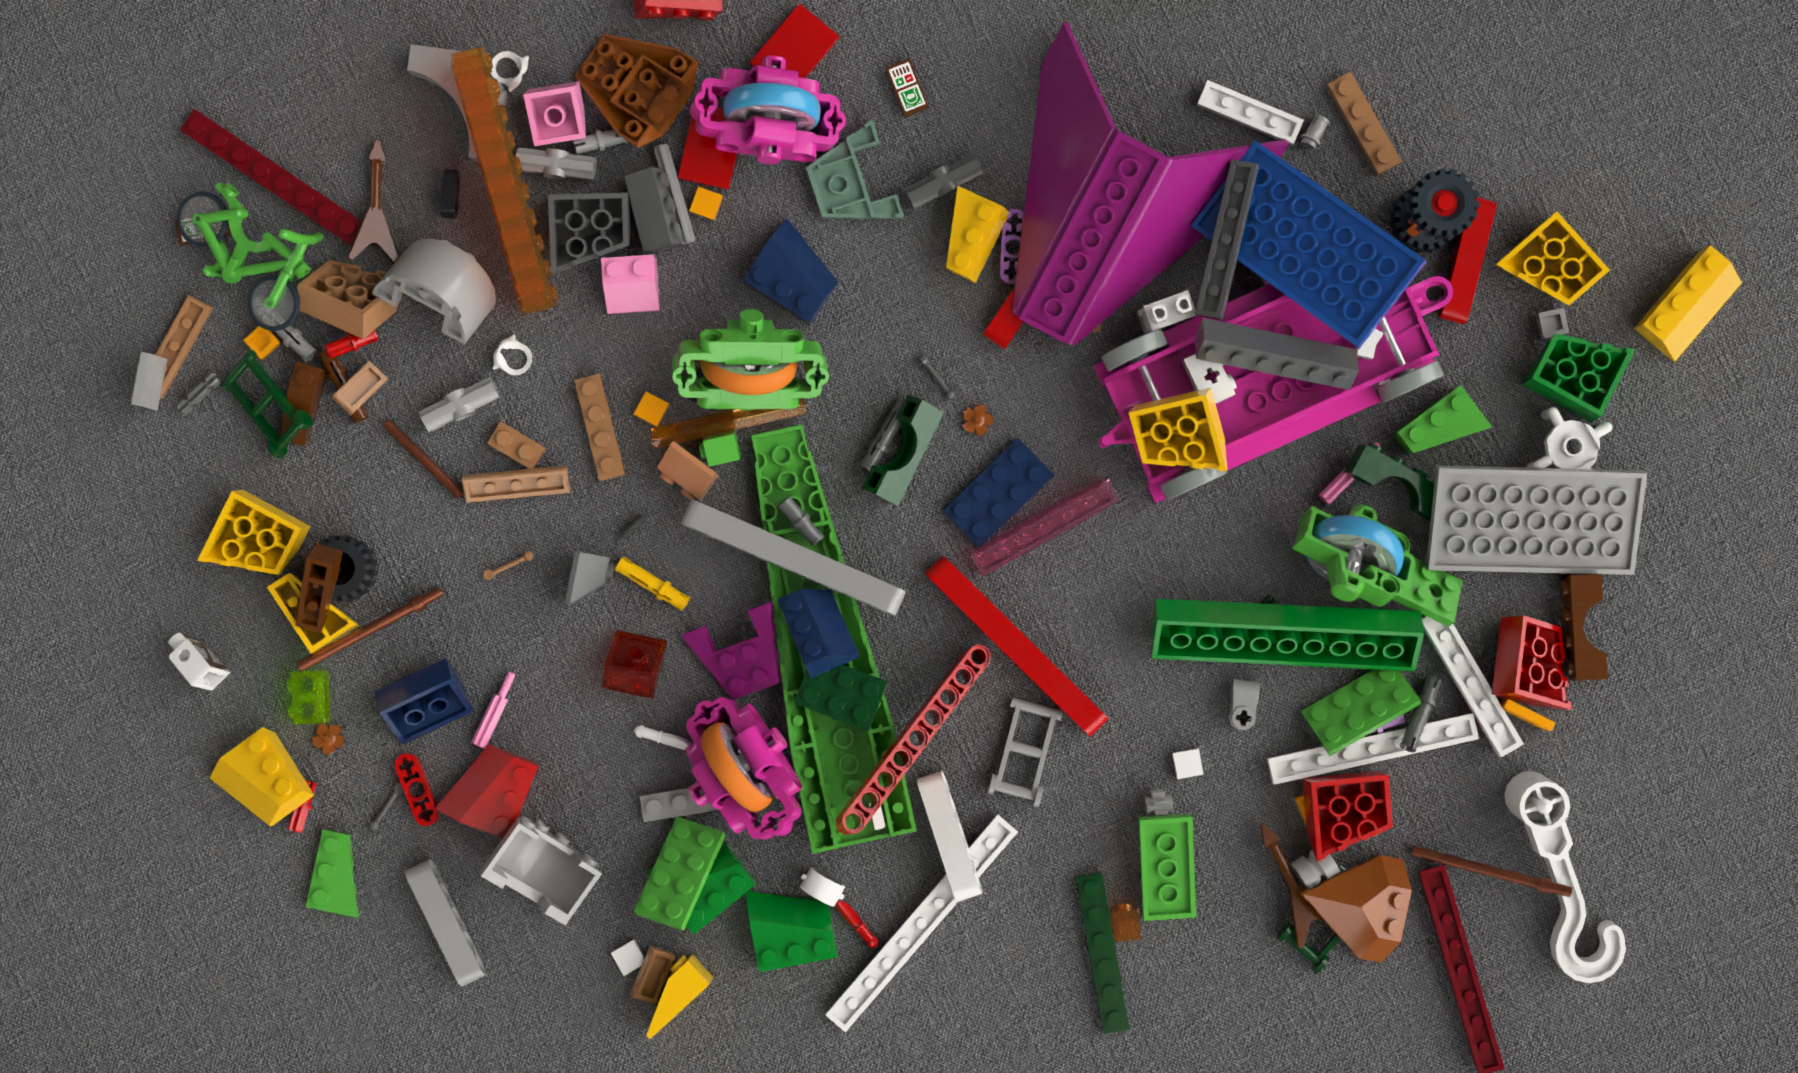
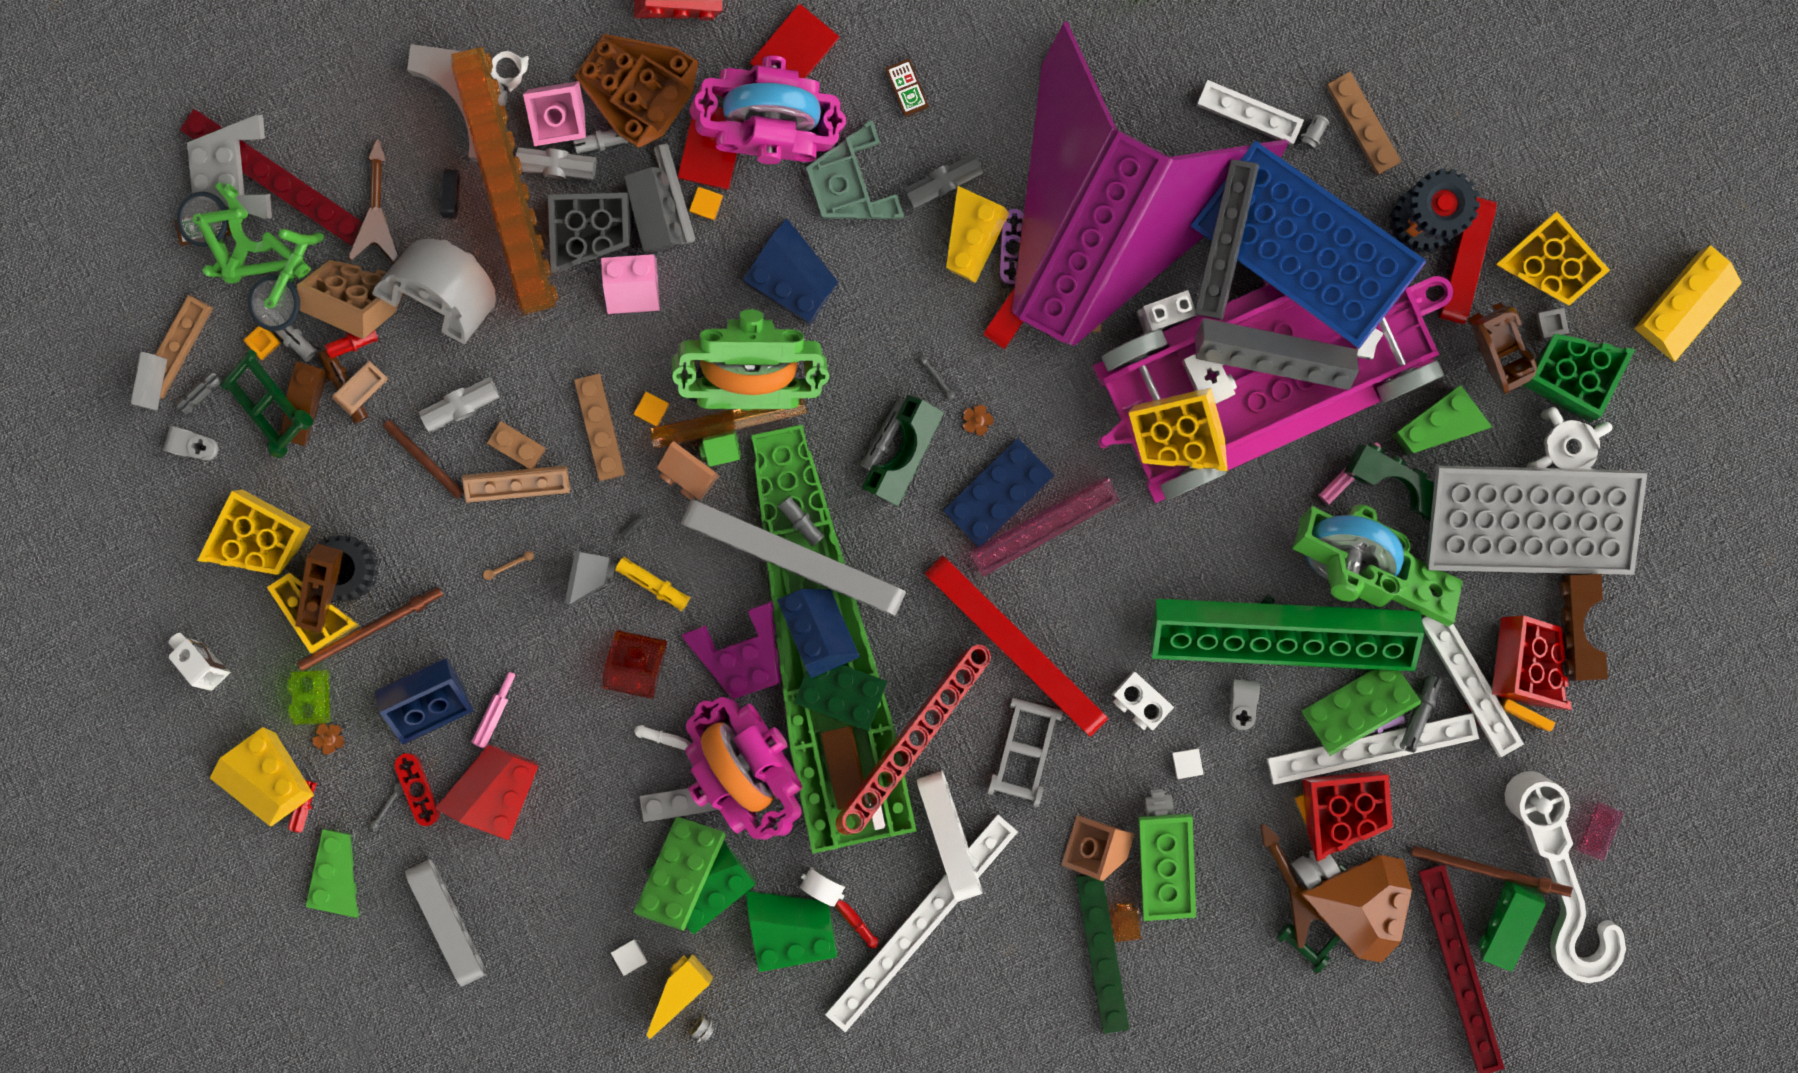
(188, 444): none -> light grey piece
(218, 159): none -> light grey wing
(500, 362): white piece -> none
(542, 868): light grey cylinder -> none
(652, 975): medium nougat tile -> none
(702, 1029): none -> light grey plate
(843, 764): none -> reddish brown slope
(1096, 848): none -> nougat slope
(1146, 696): none -> white brick
(1499, 337): none -> reddish brown piece
(1511, 925): none -> green wedge
(1600, 831): none -> clear pink plate

